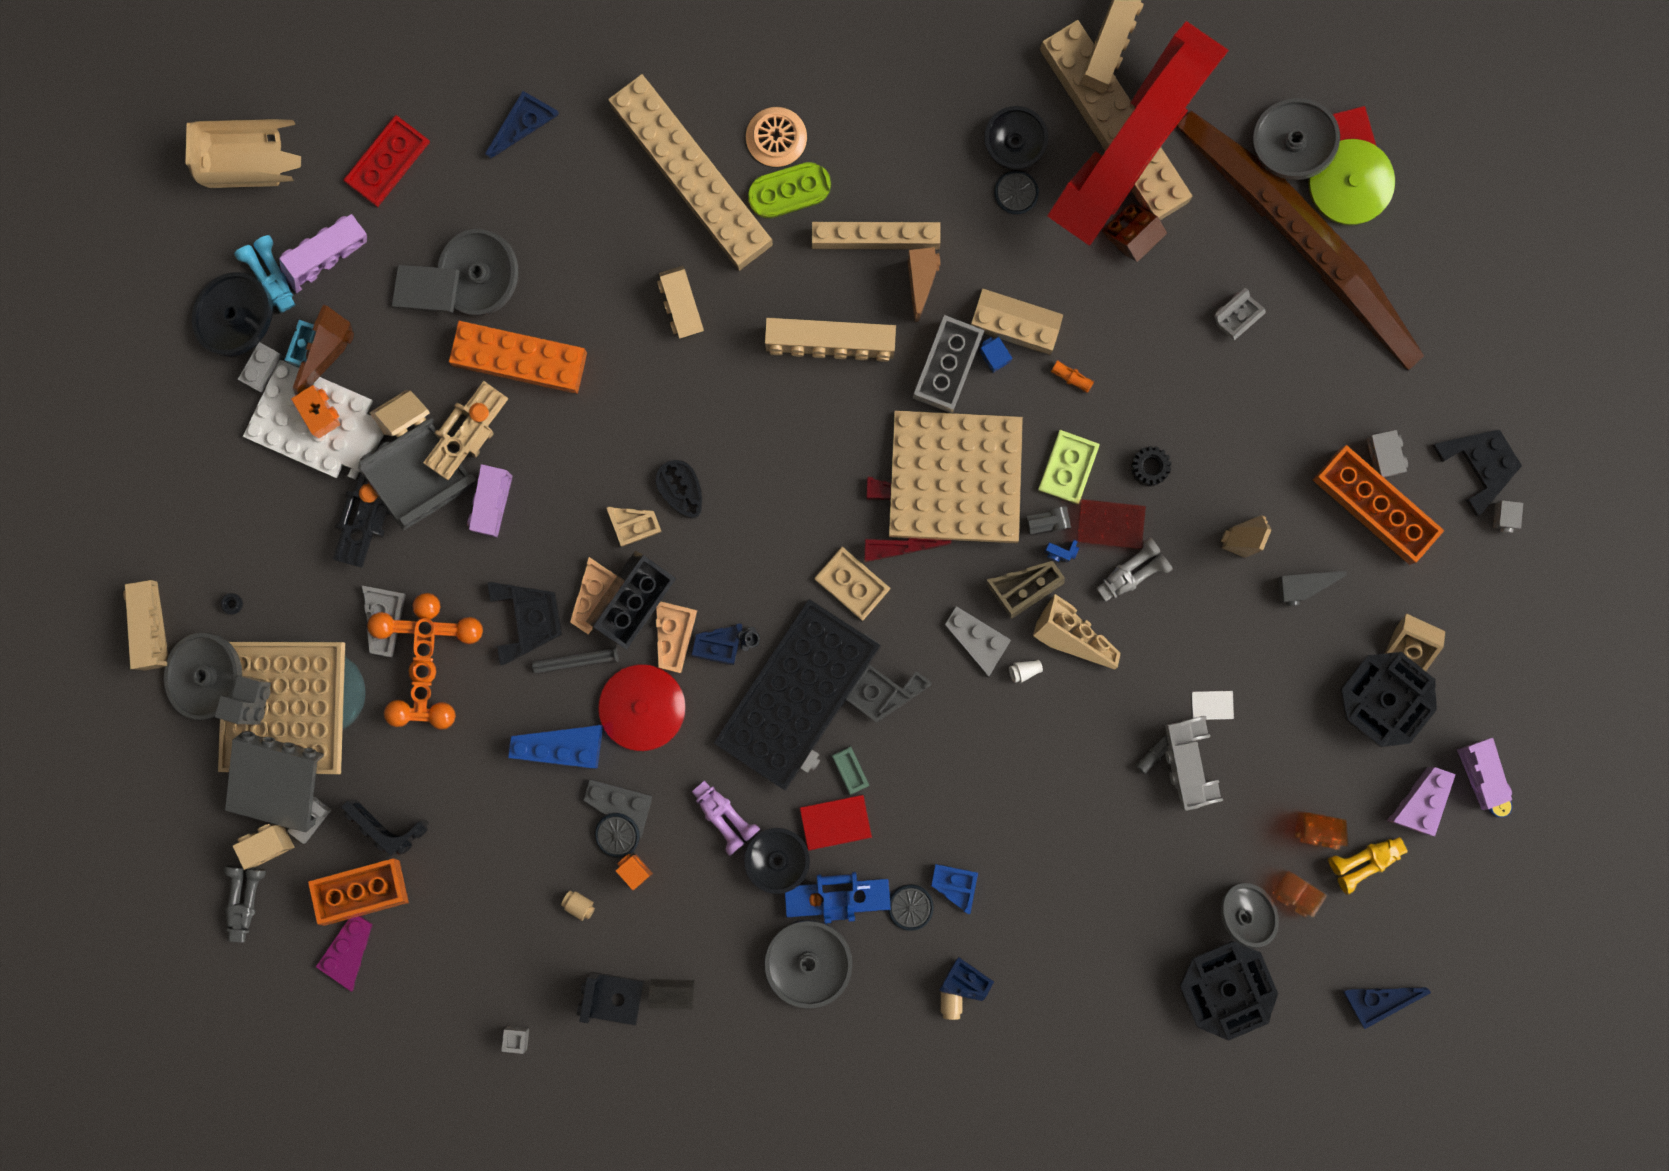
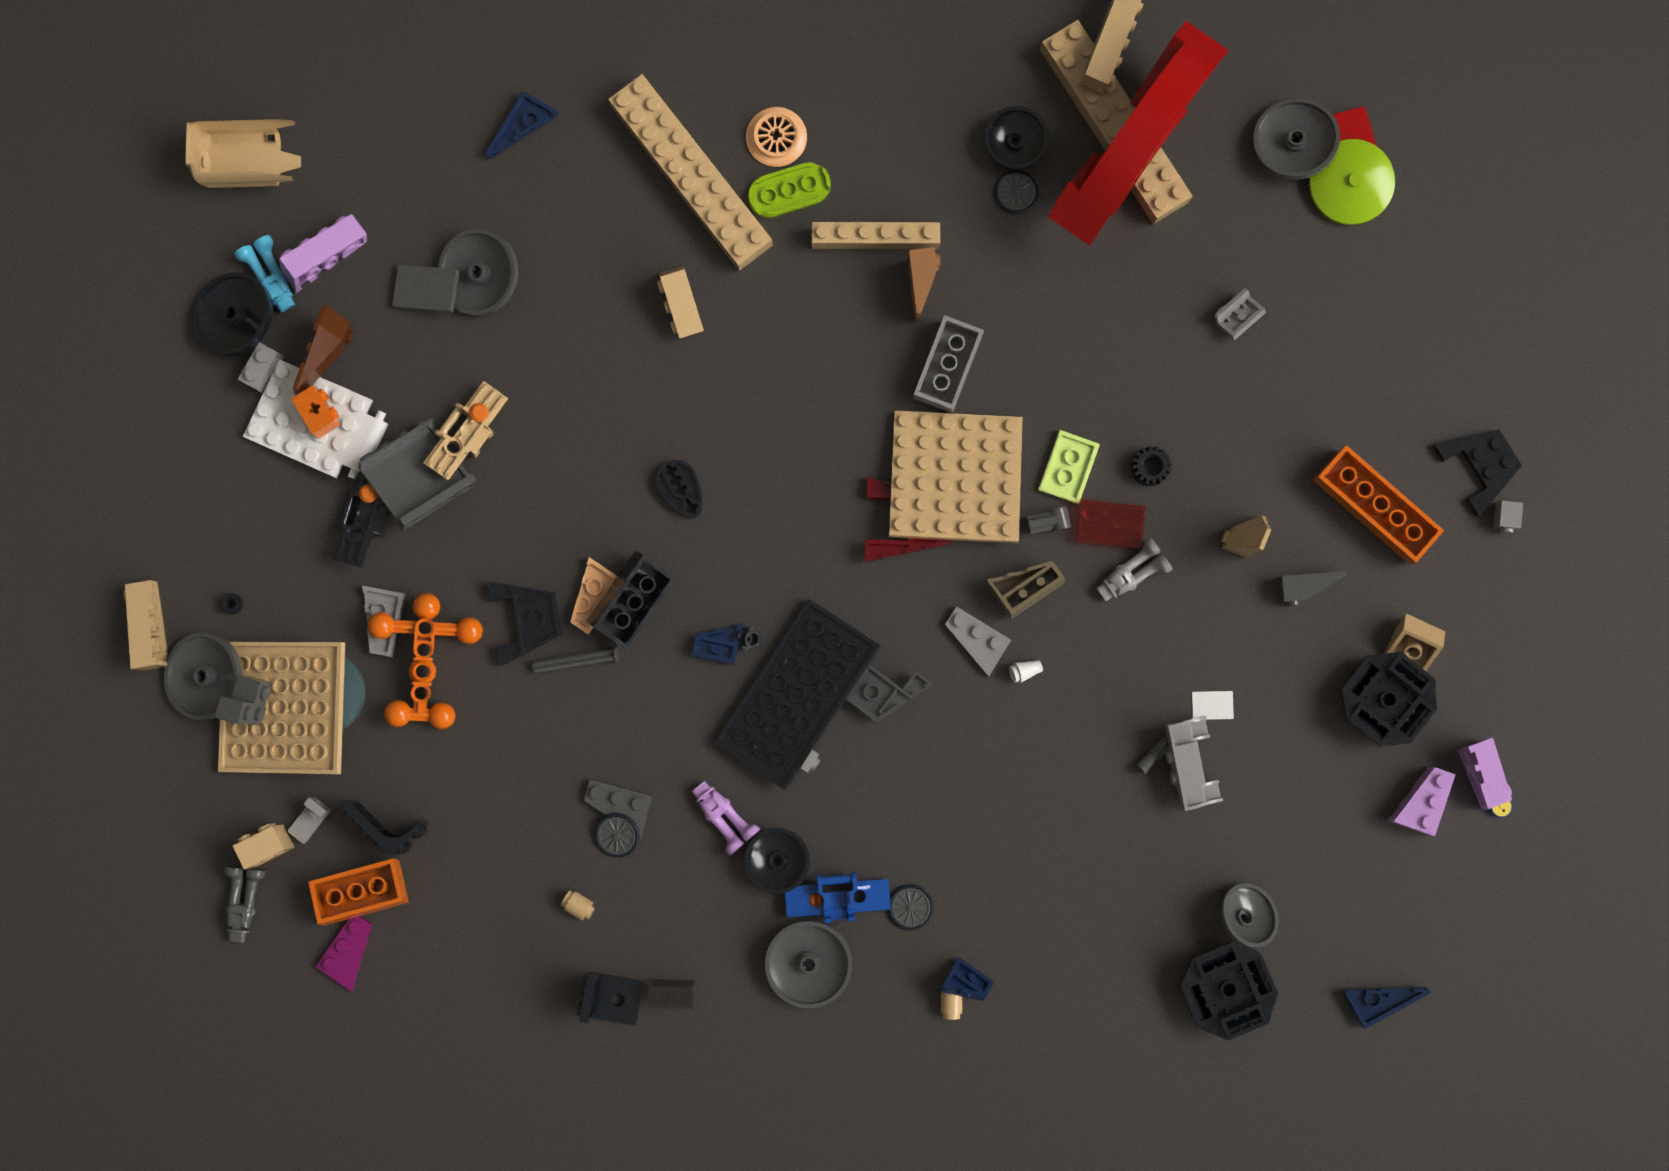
(272, 781): dark grey panel -> none
(297, 348): medium azure brick -> none
(386, 161): red tile -> none
(399, 414): tan slope -> none
(489, 500): lavender wedge -> none
(515, 1039): light grey panel -> none
(518, 357): orange brick -> none
(565, 747): blue wedge -> none
(633, 524): tan wing -> none
(633, 871): orange brick -> none
(642, 707): red dish -> none
(674, 634): light nougat wing -> none
(830, 338): tan brick -> none
(835, 822): red tile -> none
(850, 770): sand green tile -> none
(852, 583): tan tile -> none
(956, 885): blue wing -> none
(995, 354): blue brick -> none
(1017, 321): tan slope -> none
(1057, 553): blue bracket -> none
(1067, 632): tan wedge -> none
(1072, 376): orange pin -> none
(1135, 231): reddish brown slope -> none
(1300, 894): clear orange brick -> none
(1309, 233): reddish brown wedge -> none
(1321, 828): clear orange slope -> none
(1379, 855): yellow piece -> none
(1387, 453): light grey brick -> none

